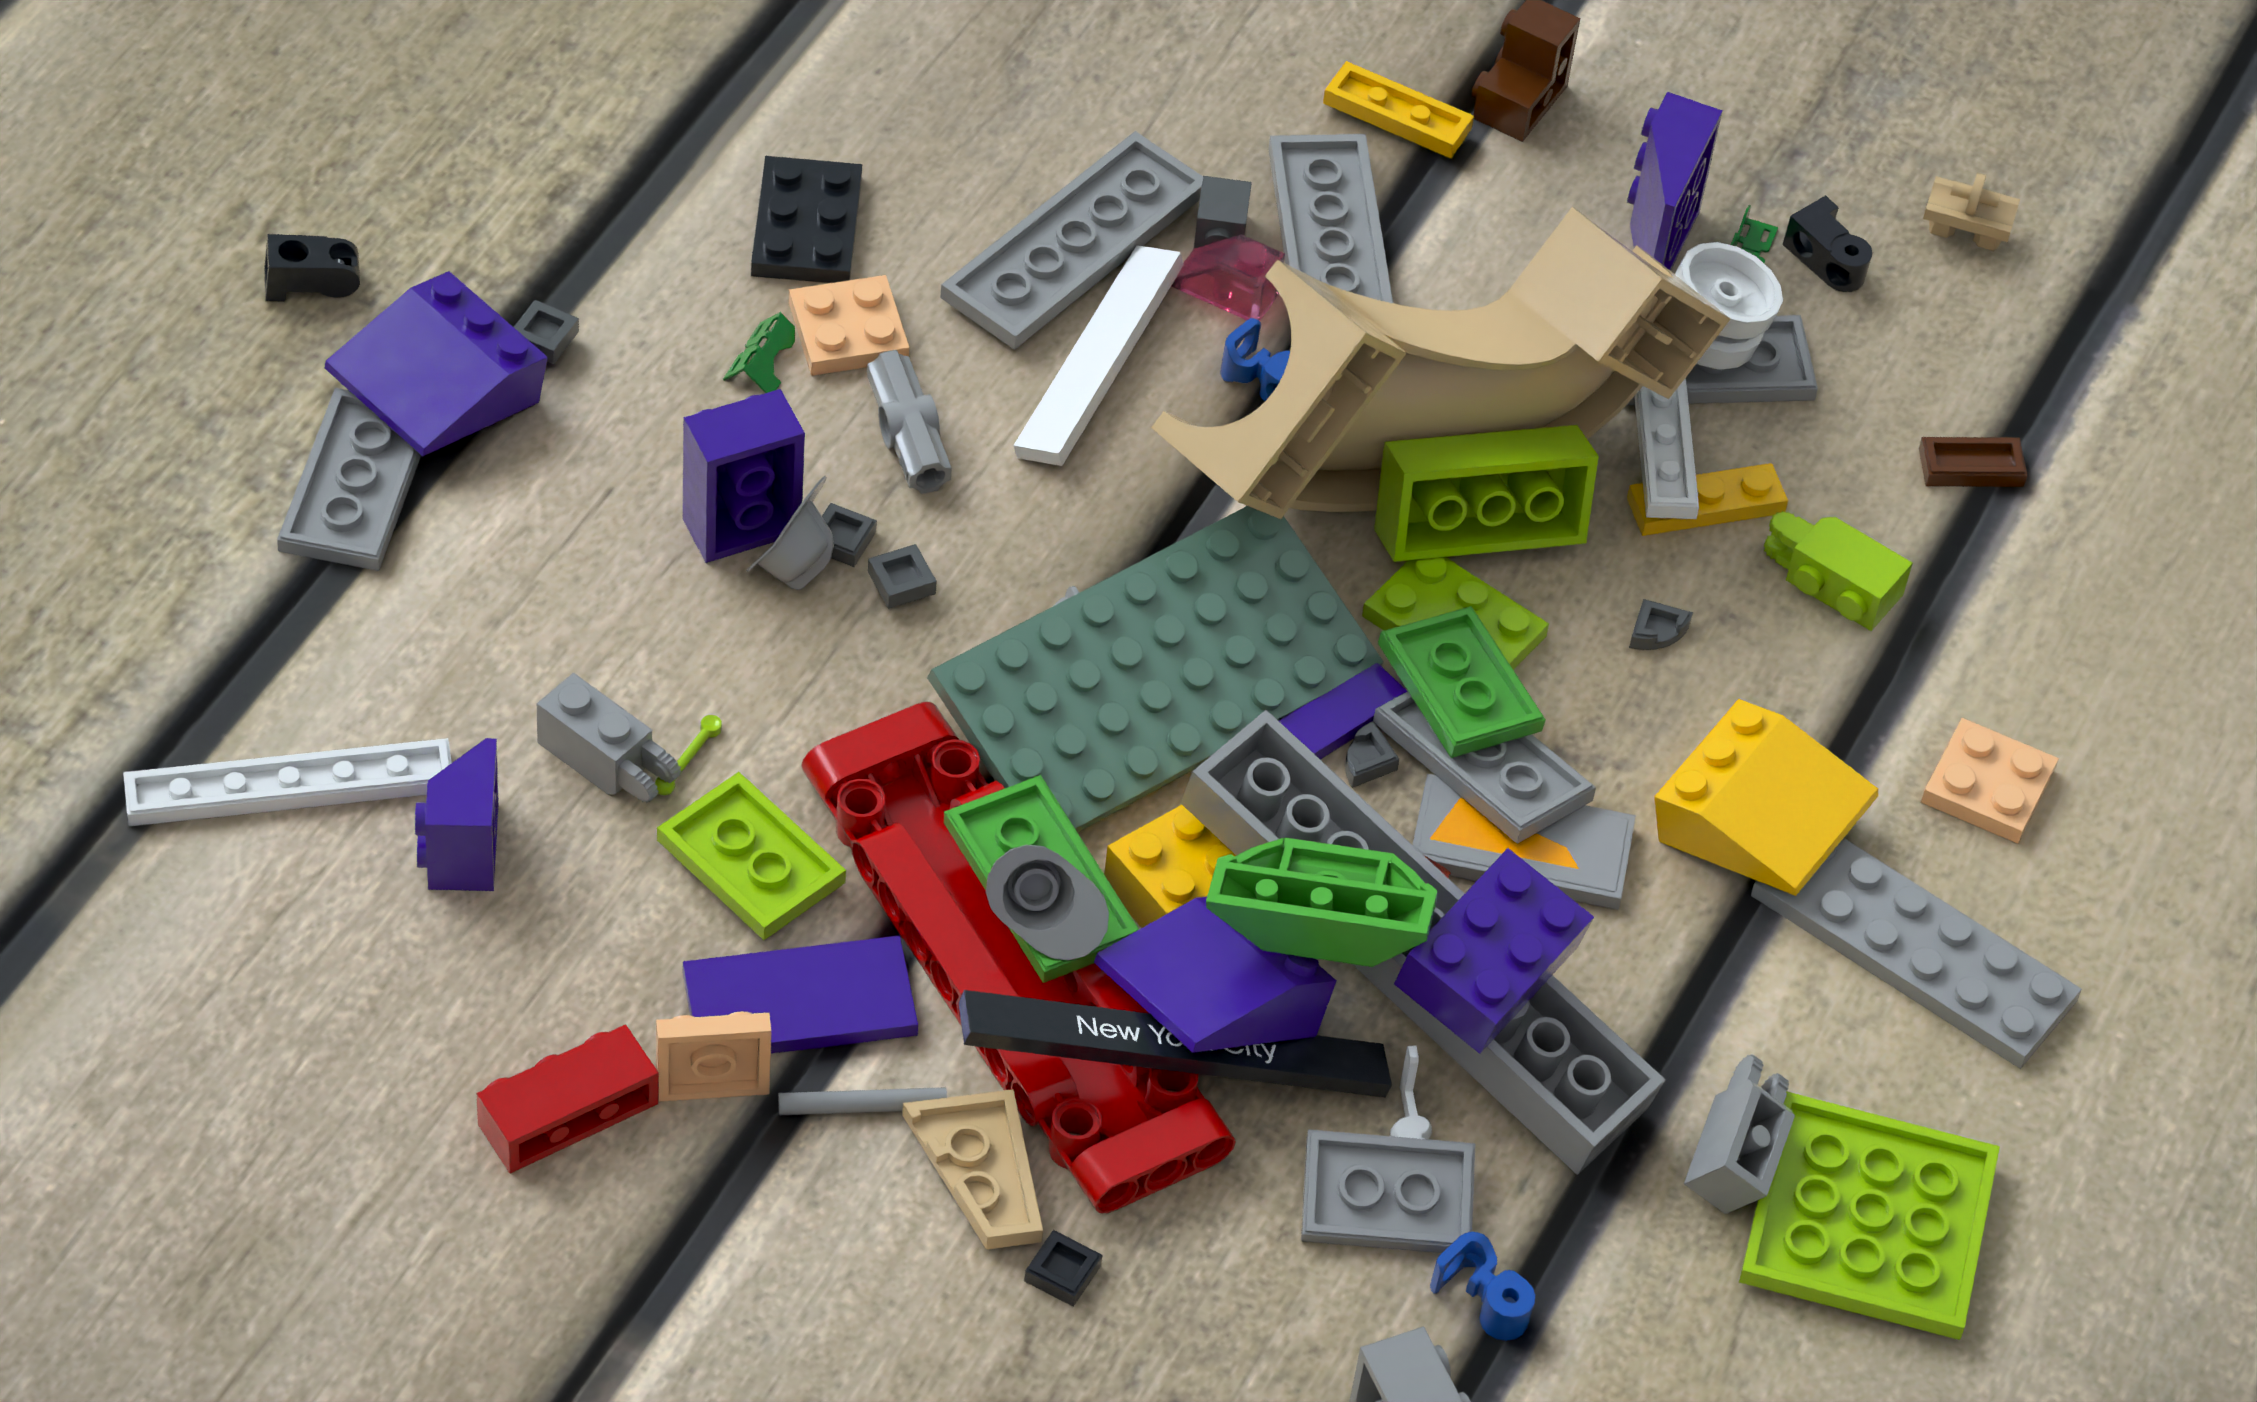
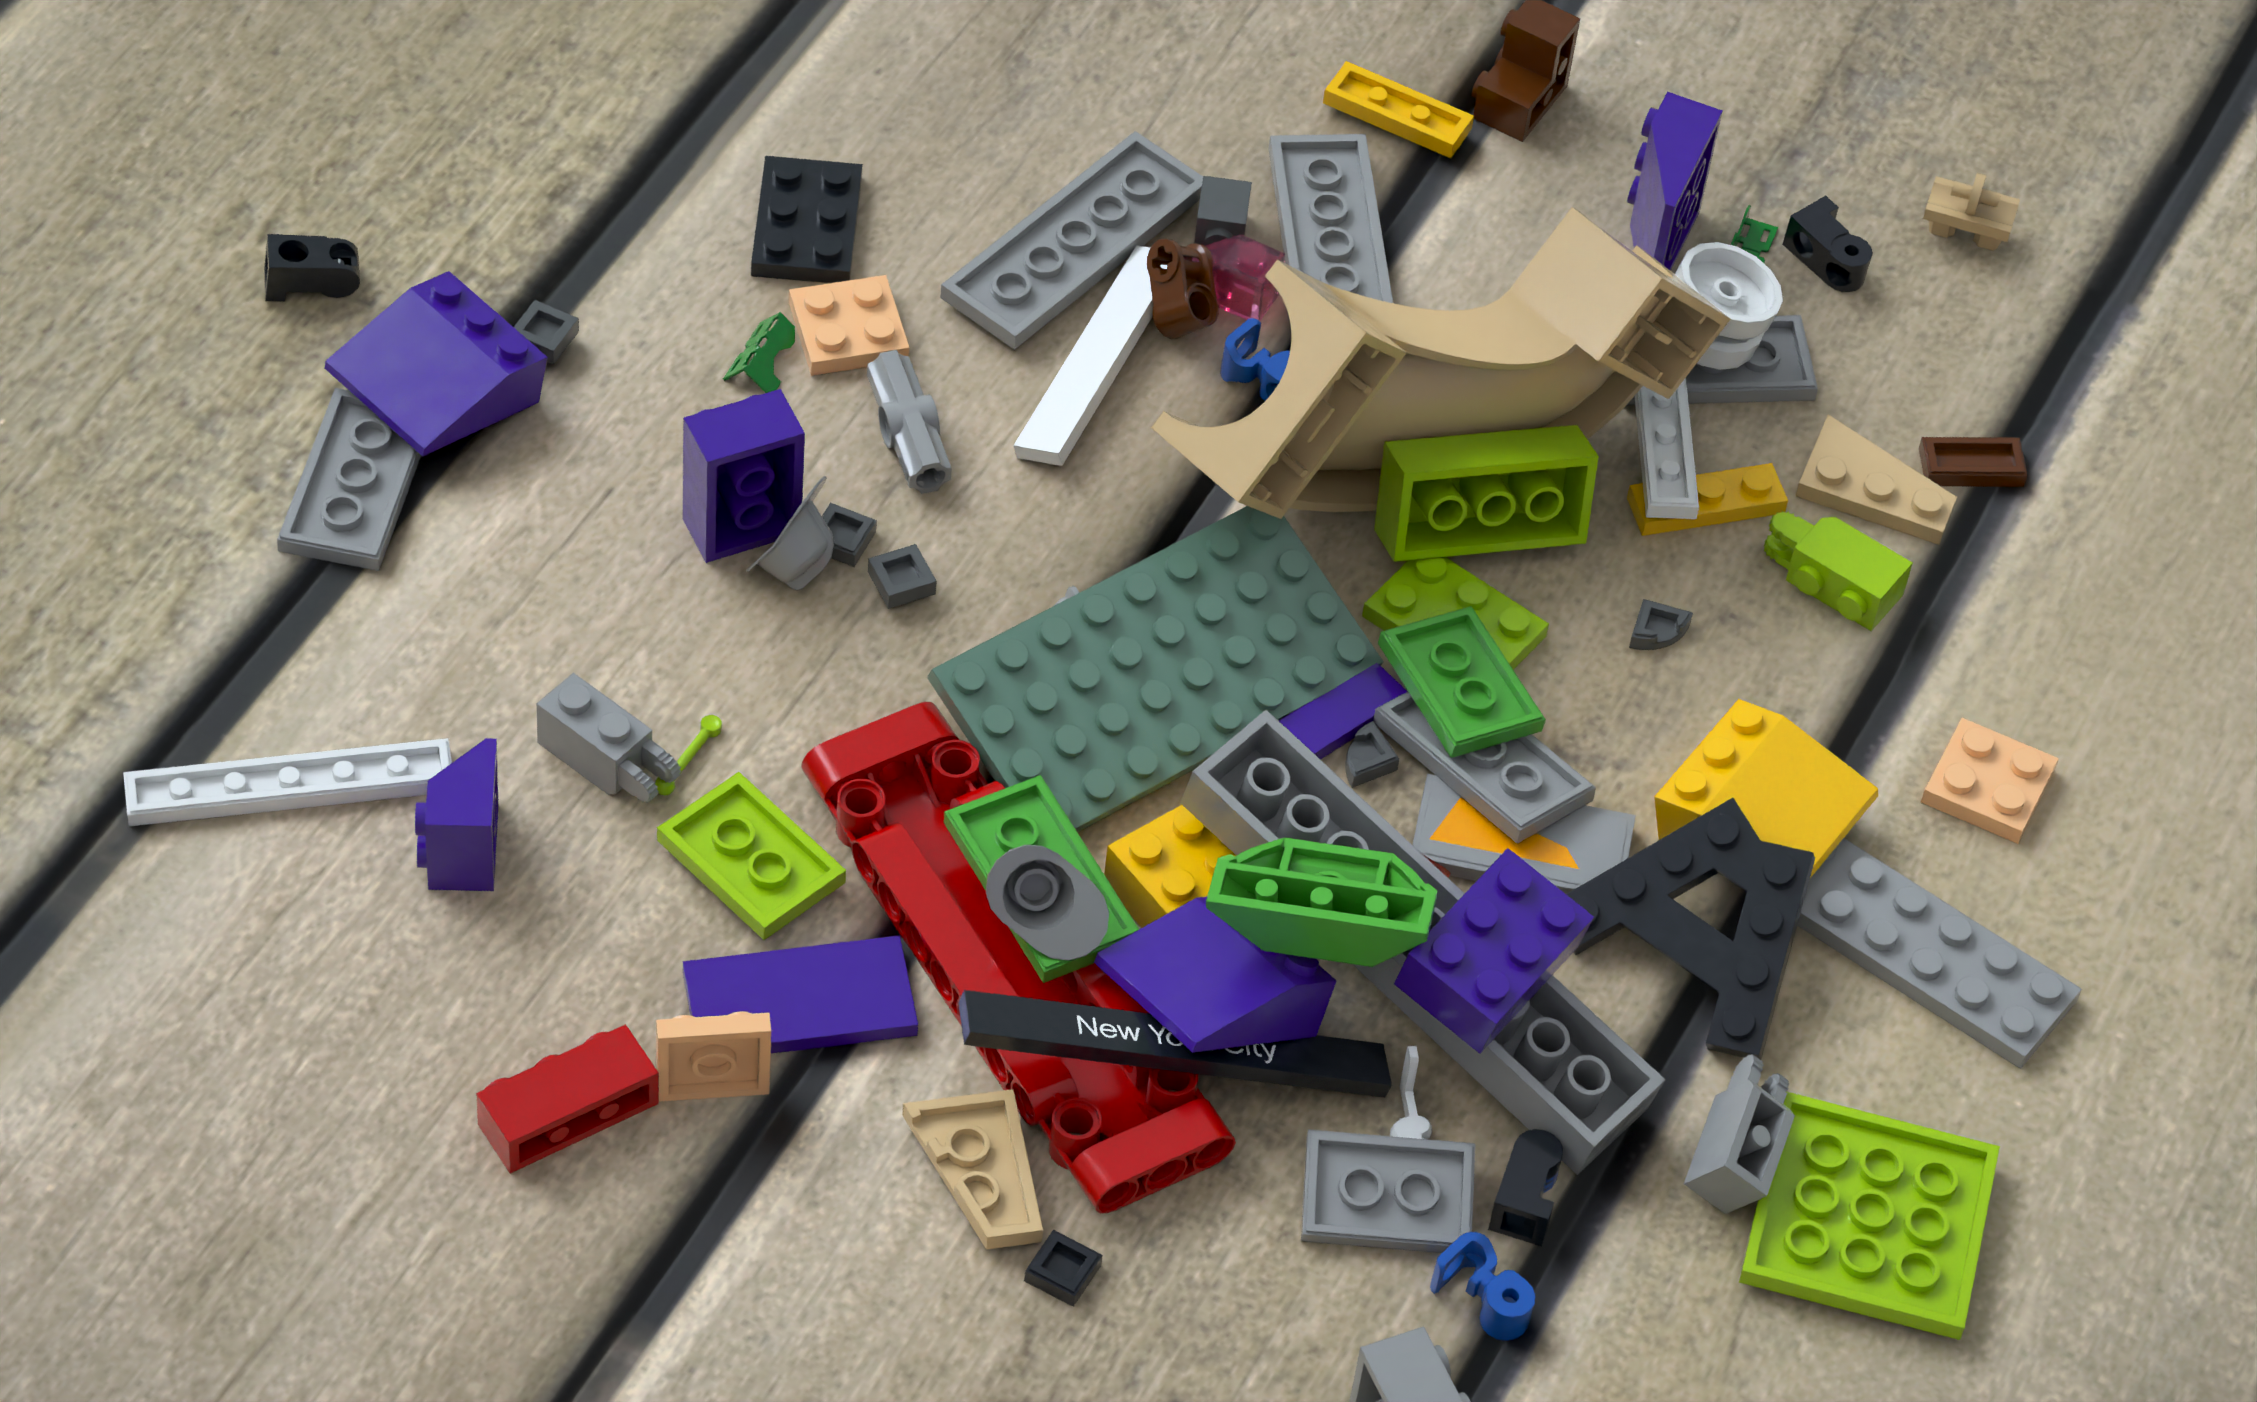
(854, 1101): light grey bar -> none
(1184, 291): none -> reddish brown piece
(1530, 1172): none -> black leg
(1742, 971): none -> black plate
(1873, 485): none -> tan wing

